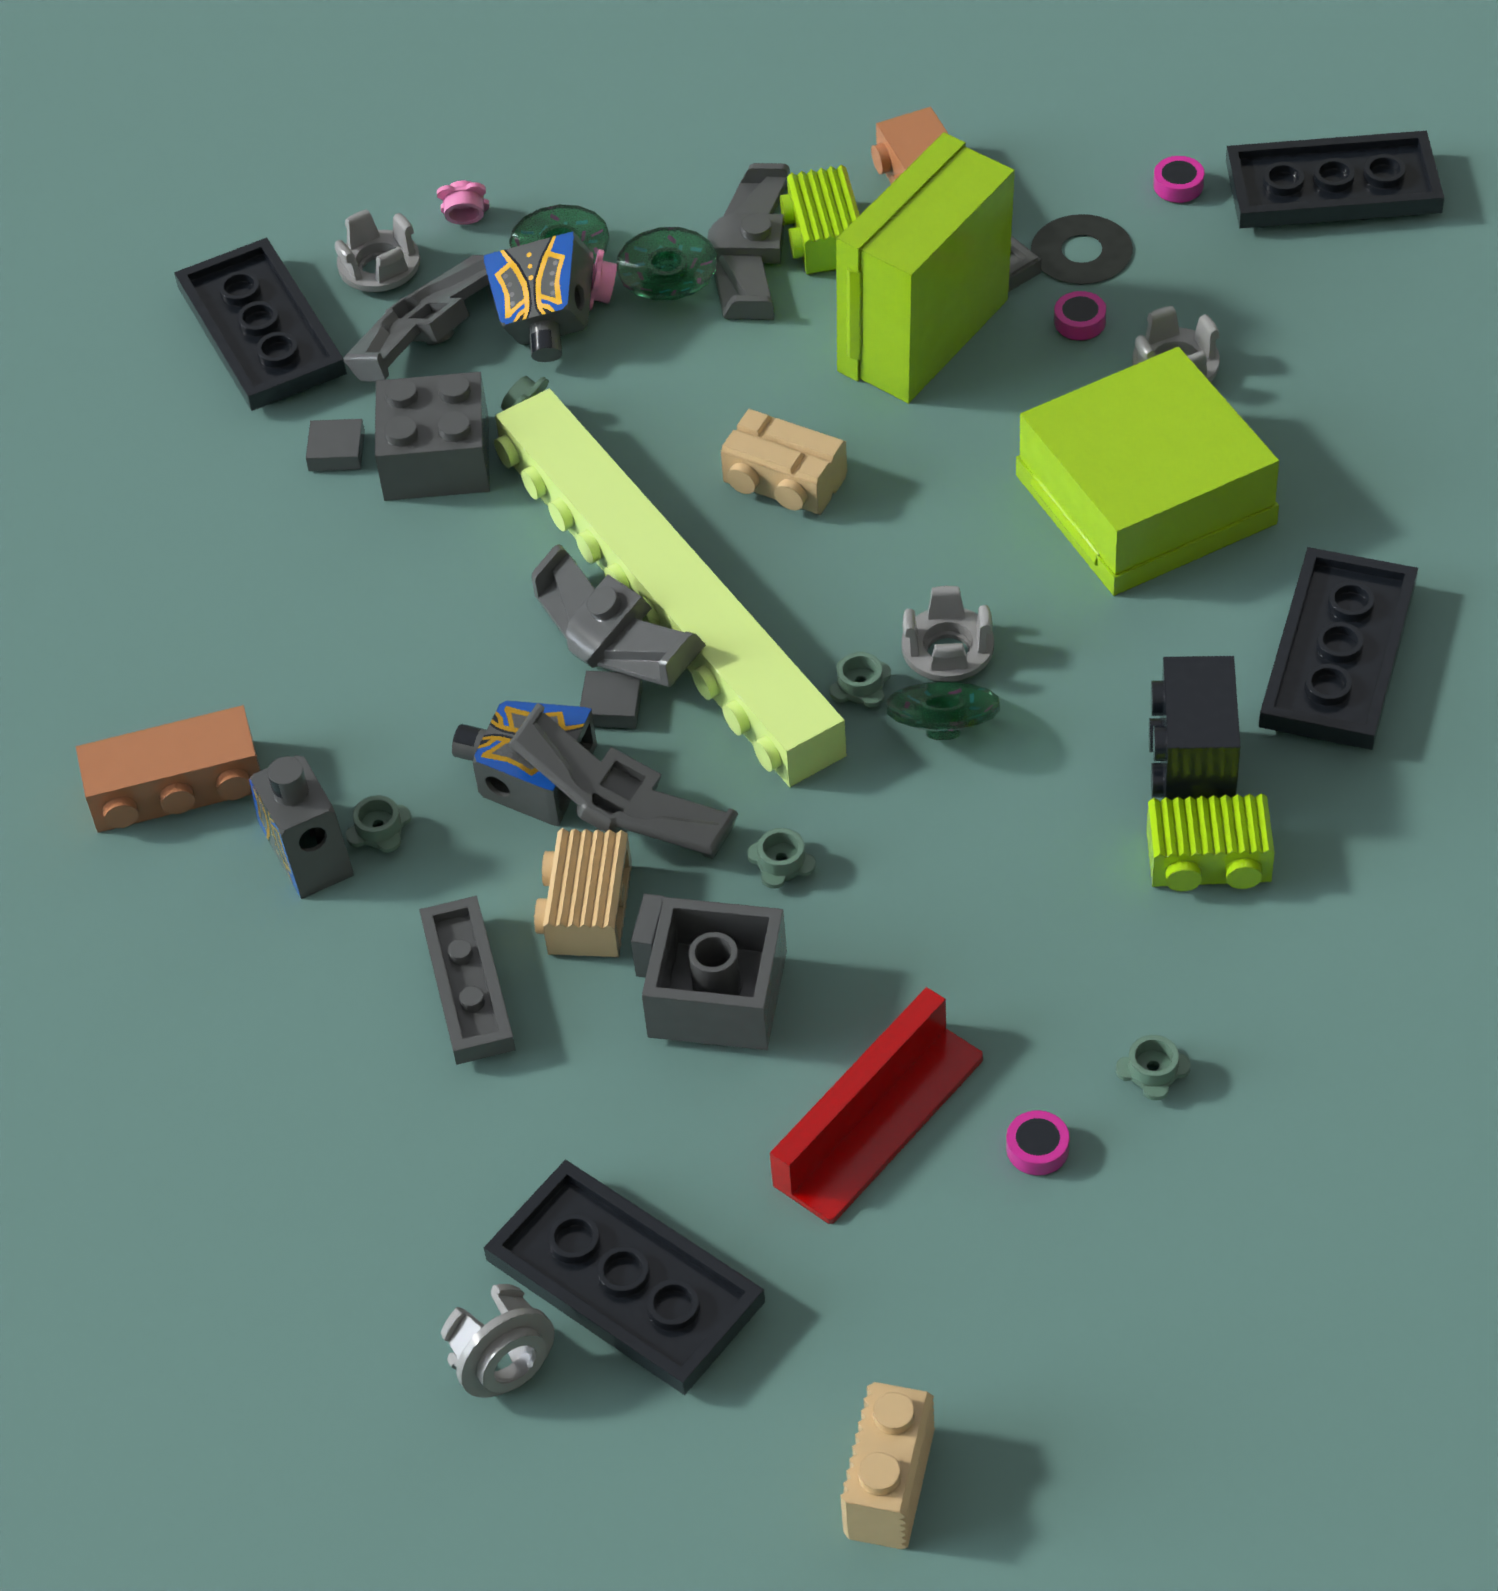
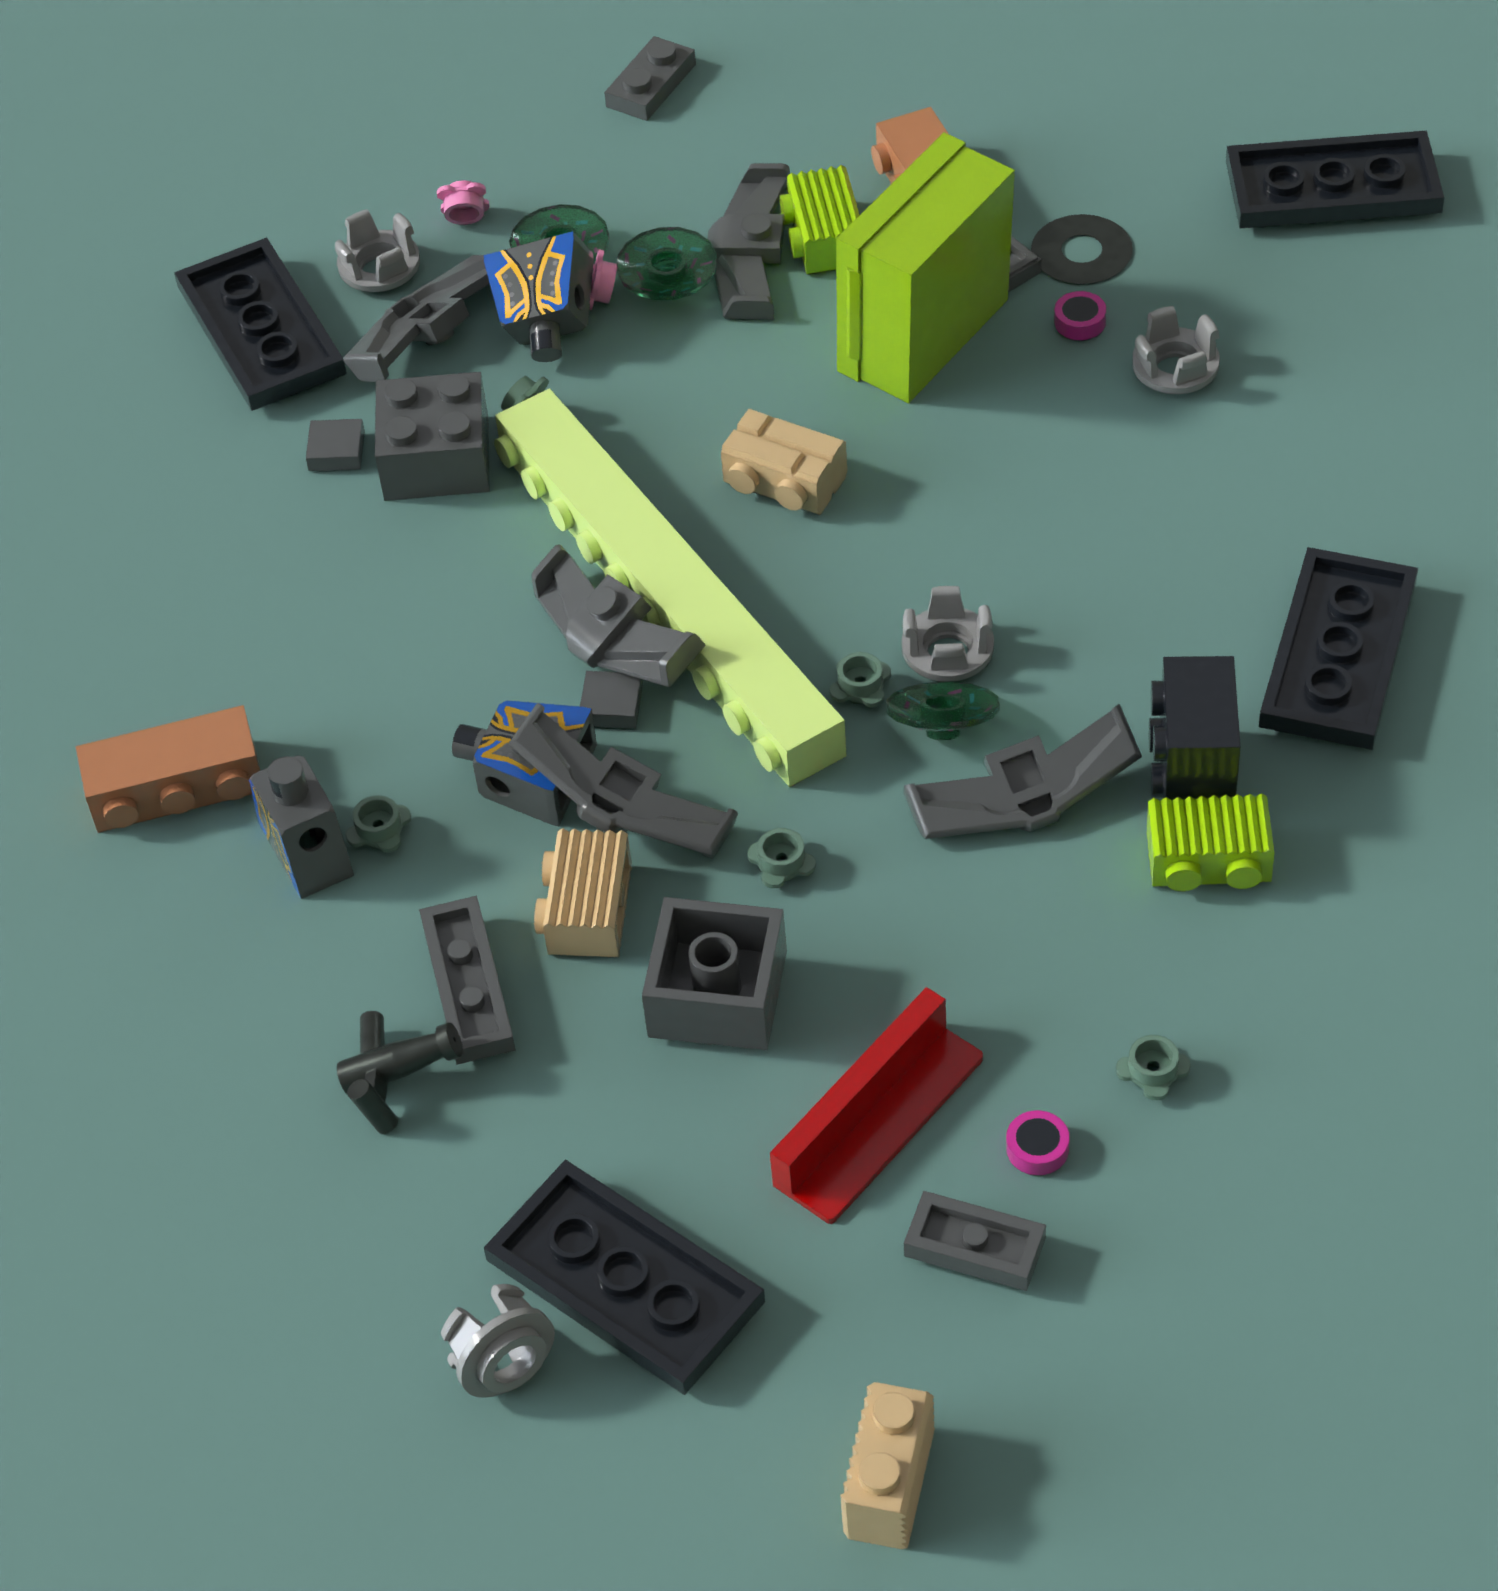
(368, 1073): none -> pearl dark grey piece
(645, 932): dark grey tile -> none
(650, 78): none -> dark grey plate
(975, 1240): none -> dark grey plate
(1025, 783): none -> dark grey plate
(1147, 470): lime container -> none
(1178, 179): dark pink tile -> none

